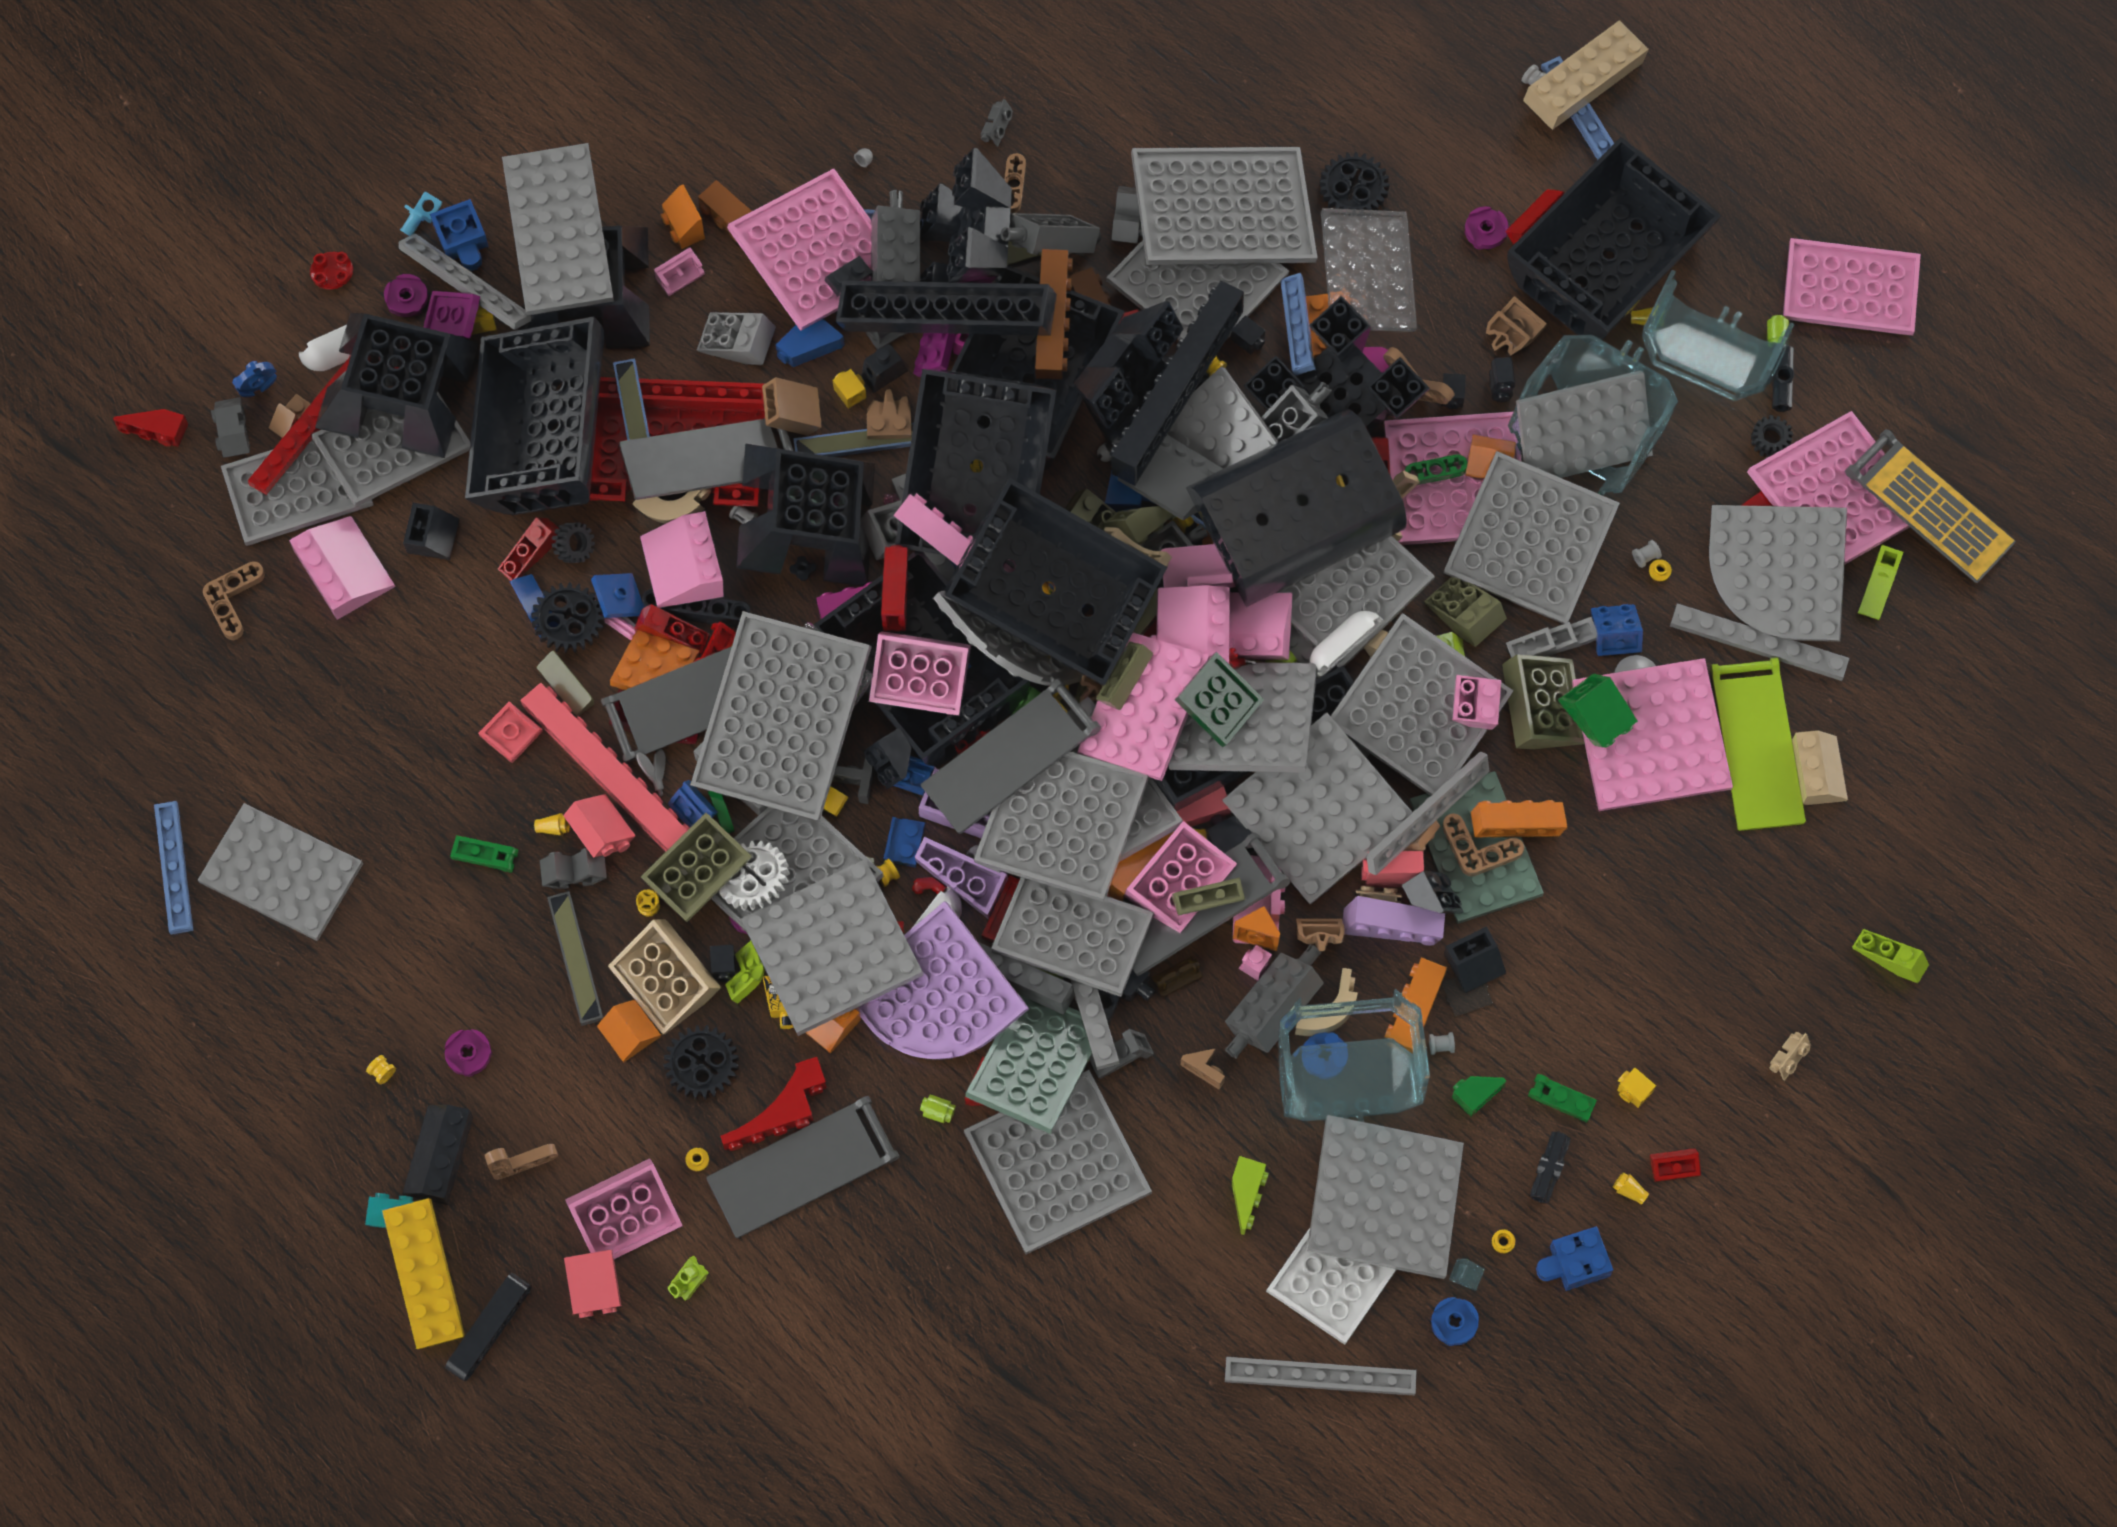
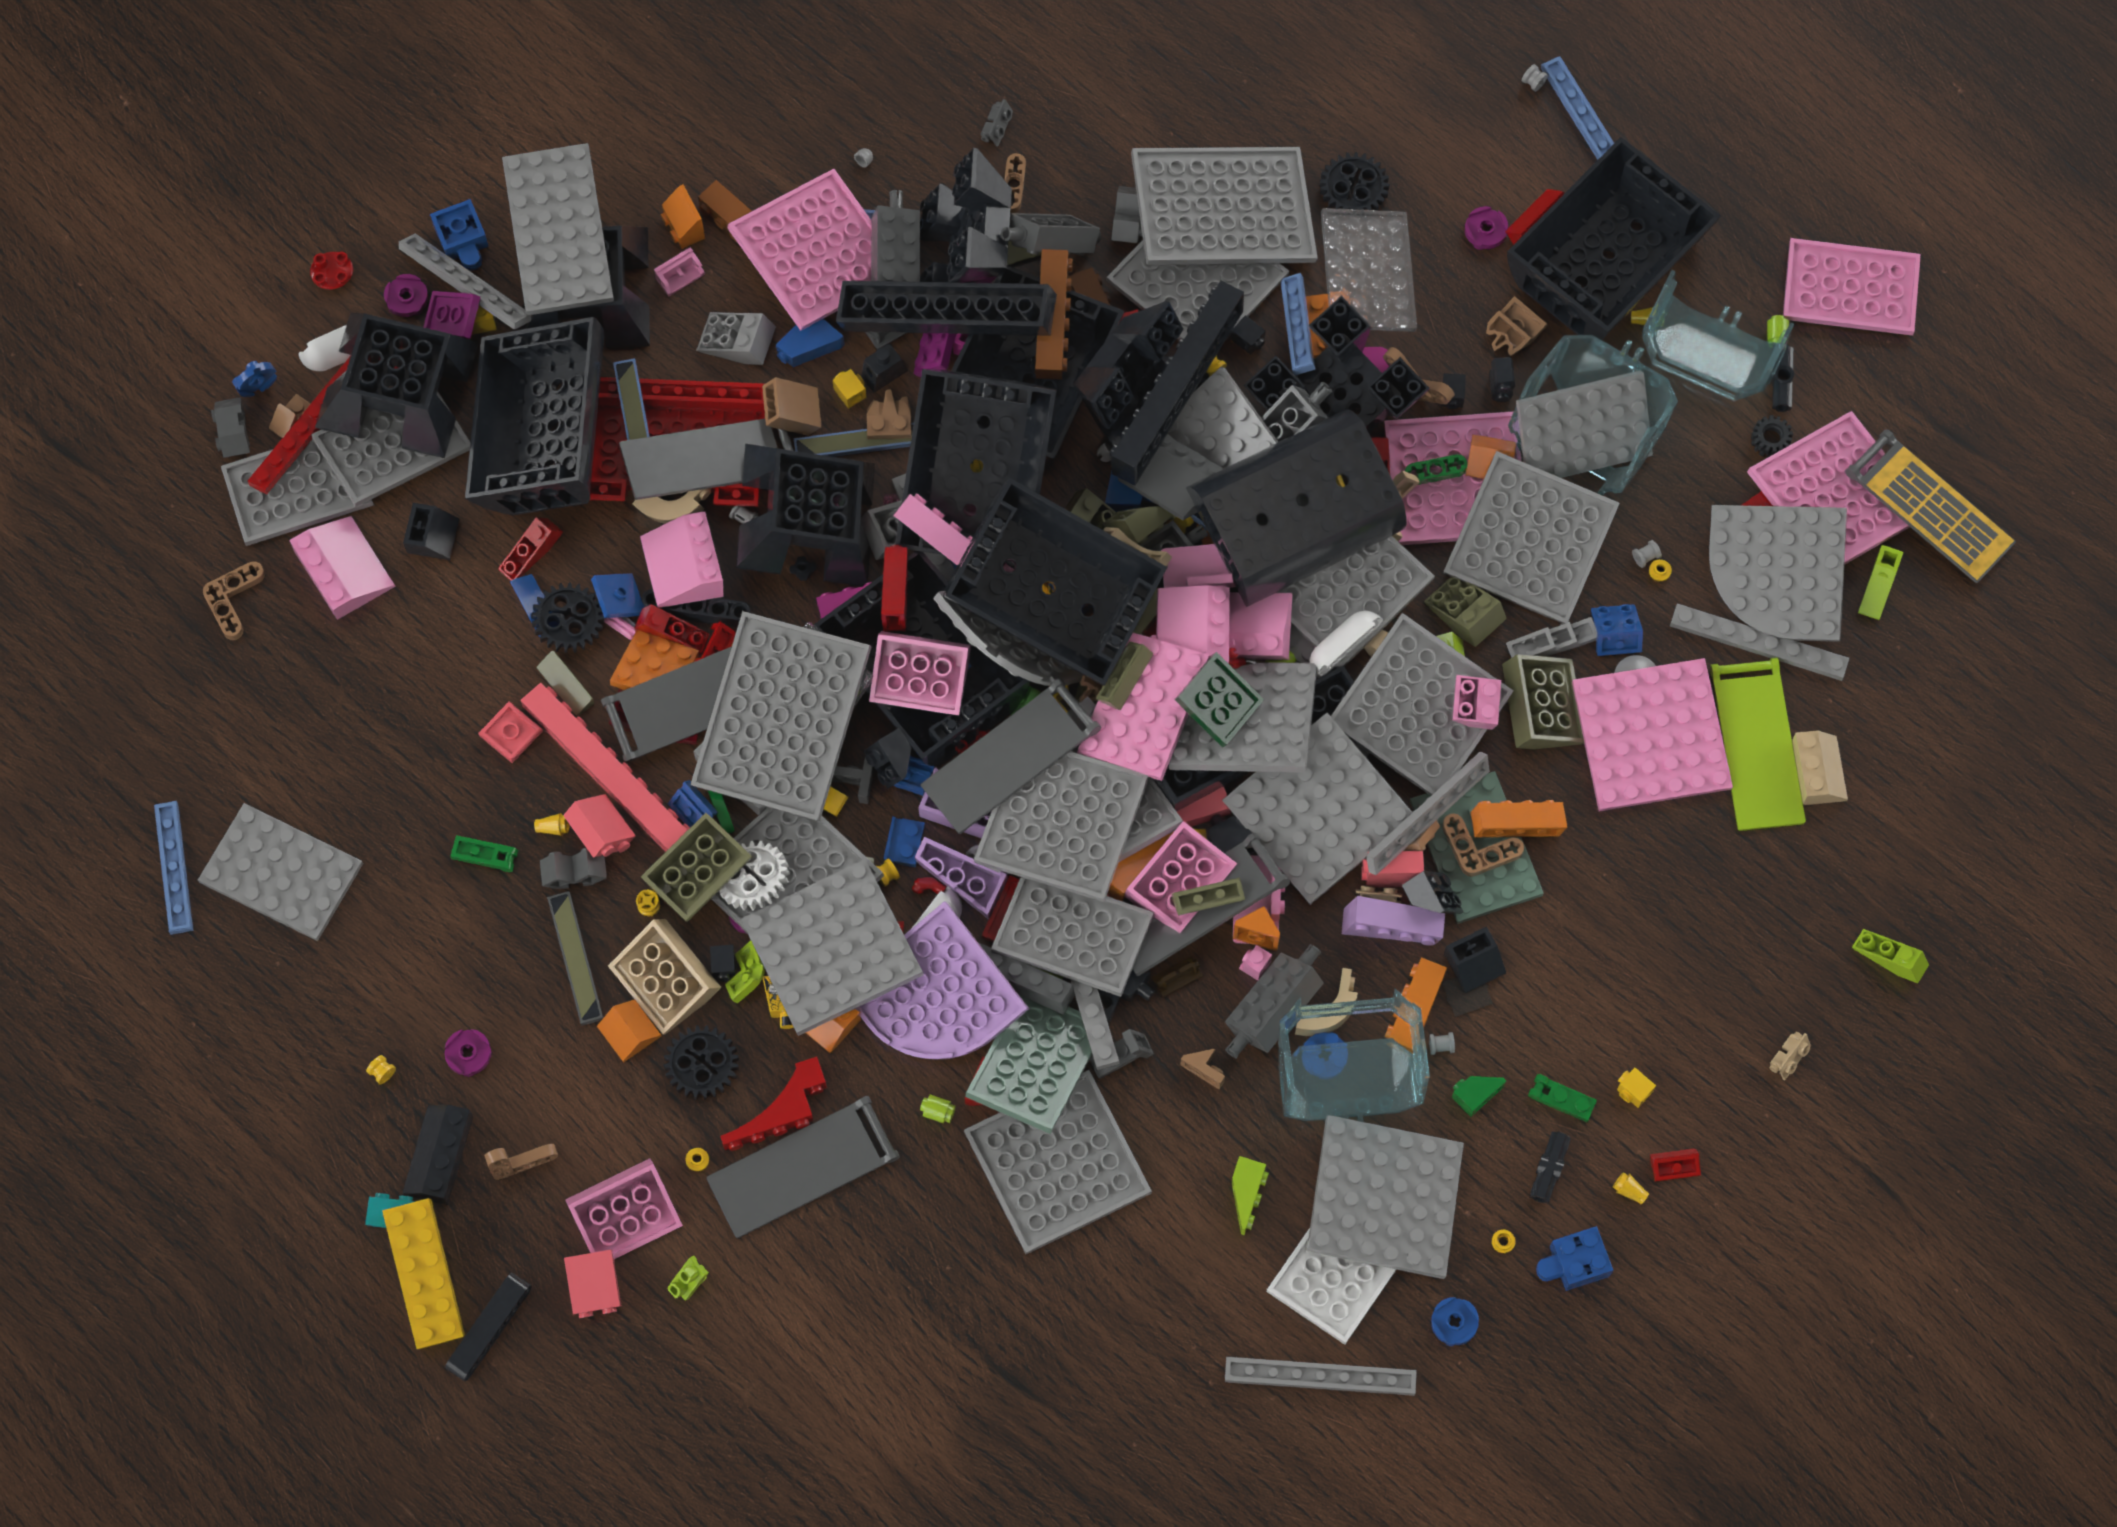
(159, 425): red slope -> none
(418, 214): medium azure bracket -> none
(583, 542): black tyre -> none
(654, 772): light grey piece -> none
(852, 271): black plate -> none
(1320, 931): medium nougat plate -> none
(1467, 1273): clear light blue slope -> none
(1585, 75): tan brick -> none
(1599, 710): green slope -> none

